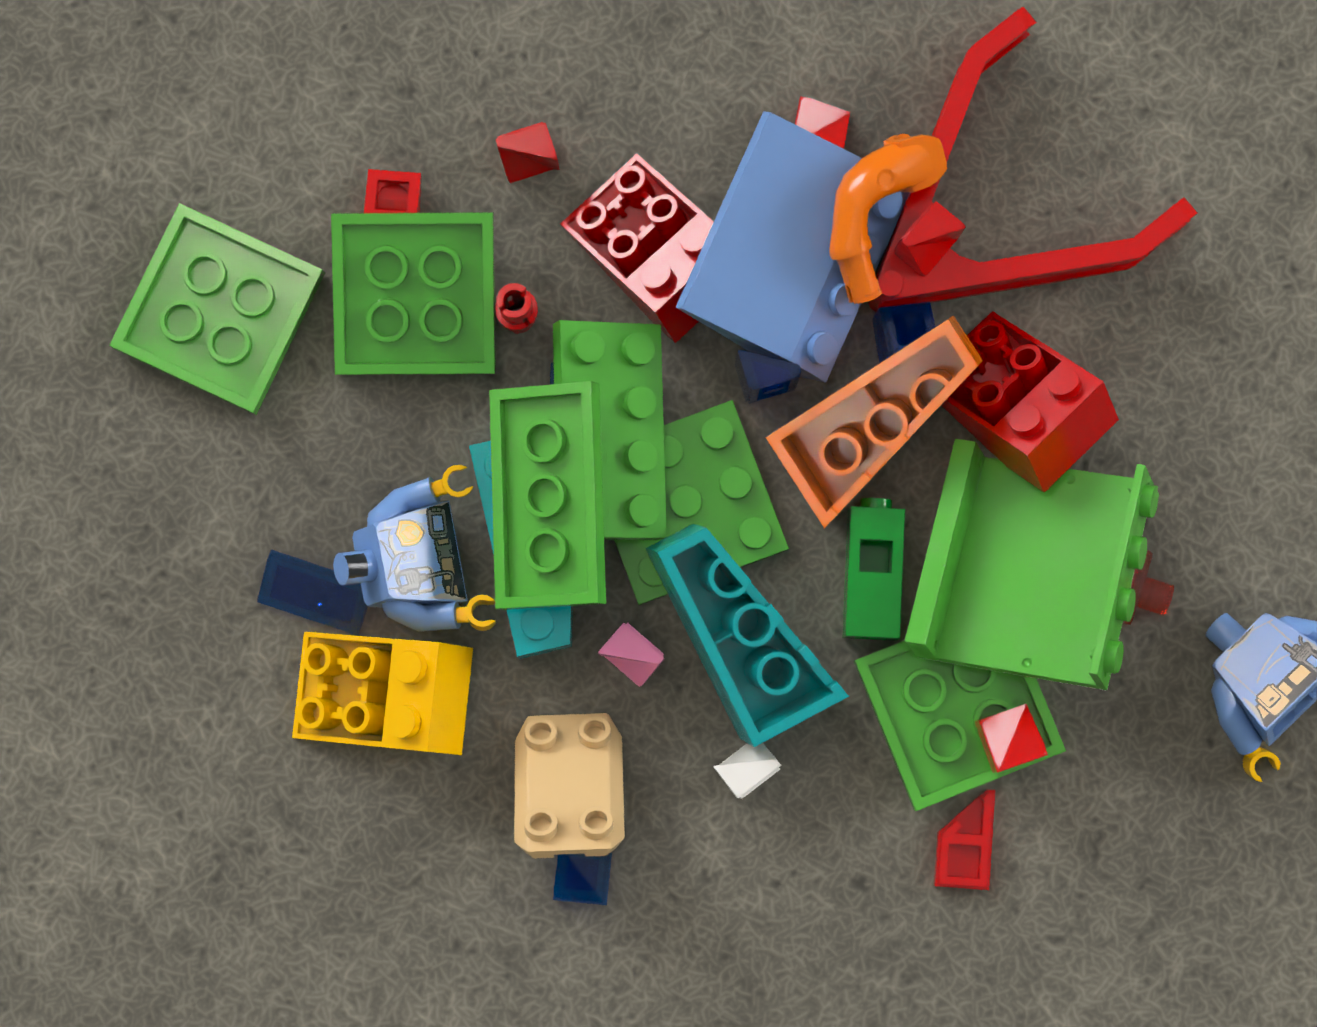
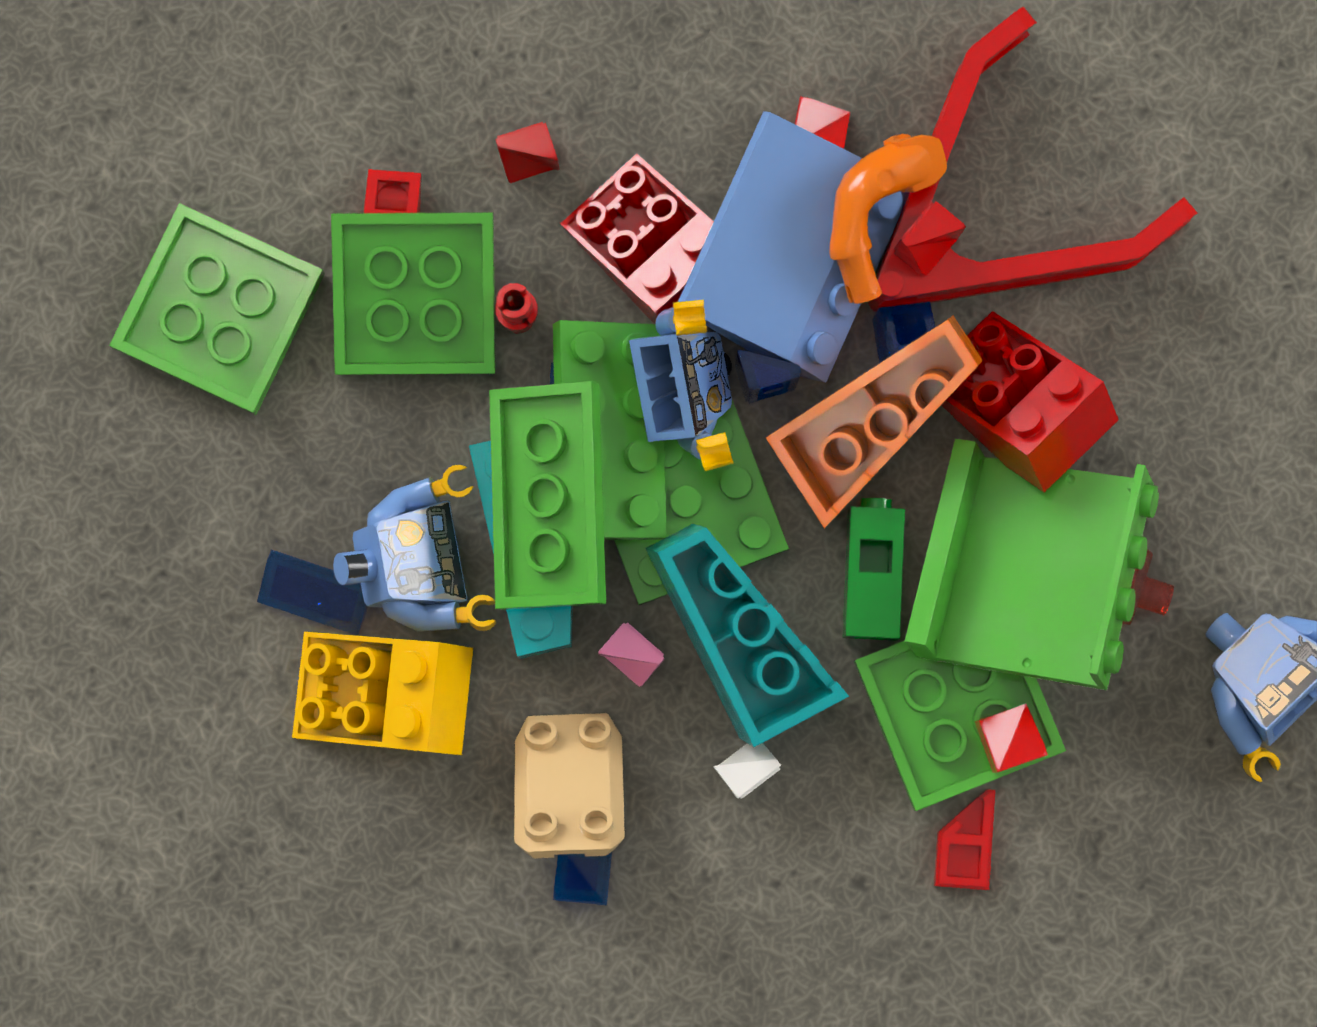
(684, 383): none -> medium blue torso

